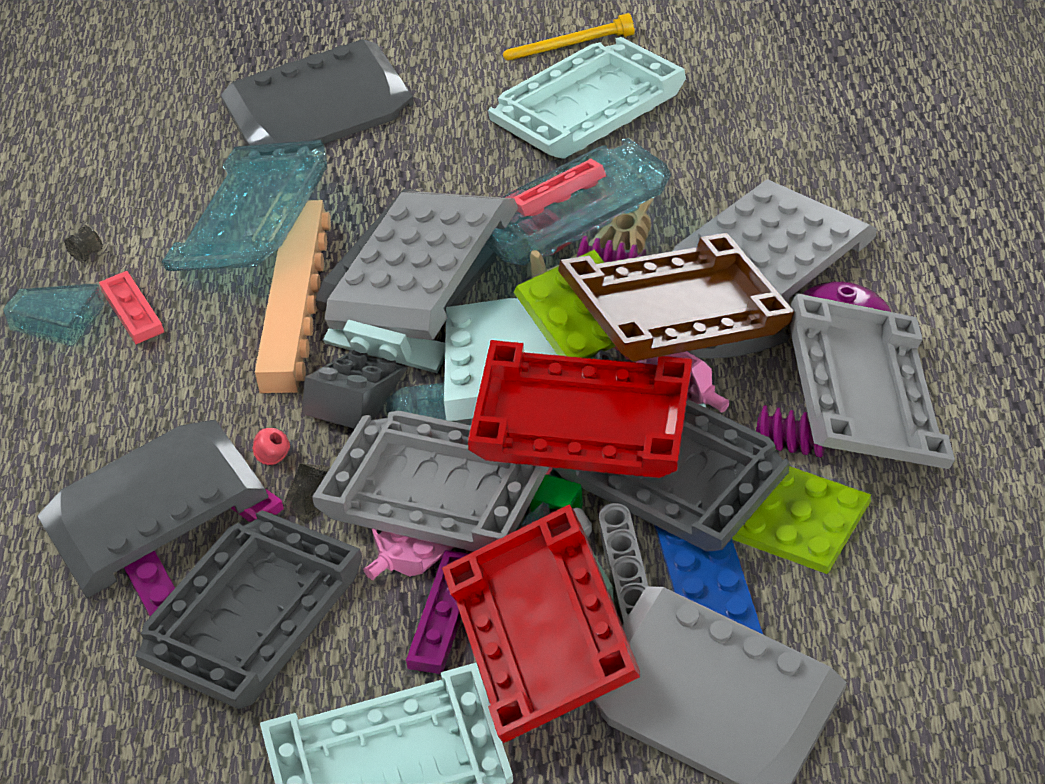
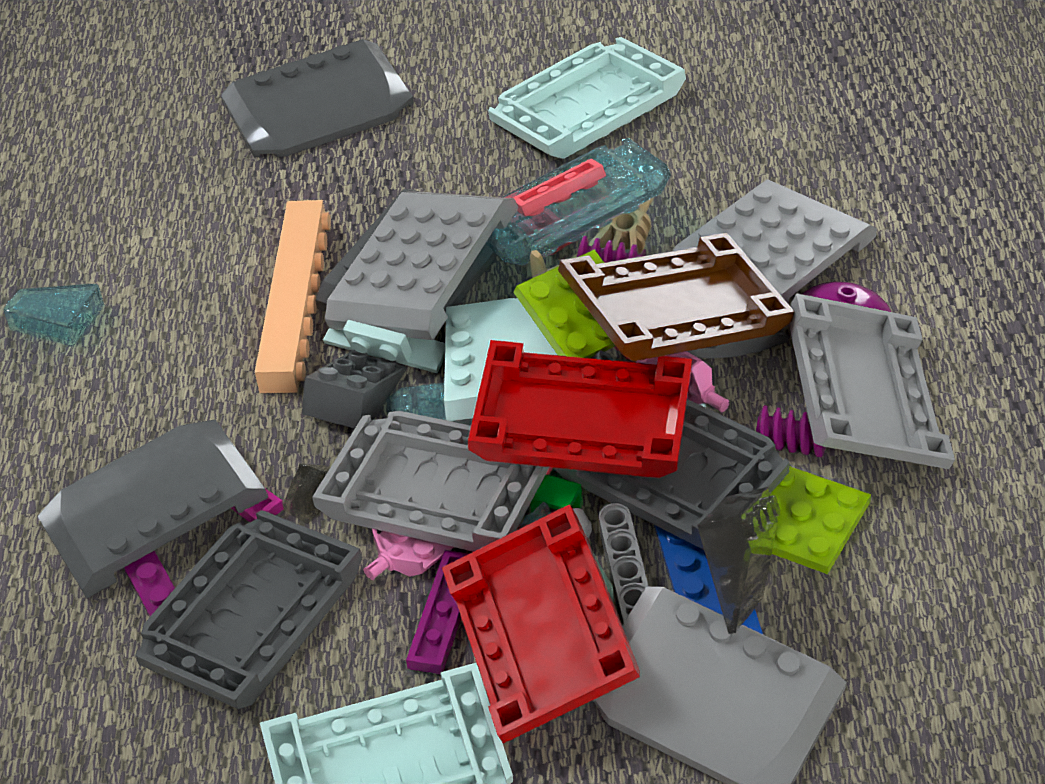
(83, 244): clear smoke wheel -> none
(131, 307): coral plate -> none
(252, 206): clear light blue slope -> none
(270, 446): coral piece -> none
(620, 26): yellow piece -> none
(739, 550): none -> clear smoke slope

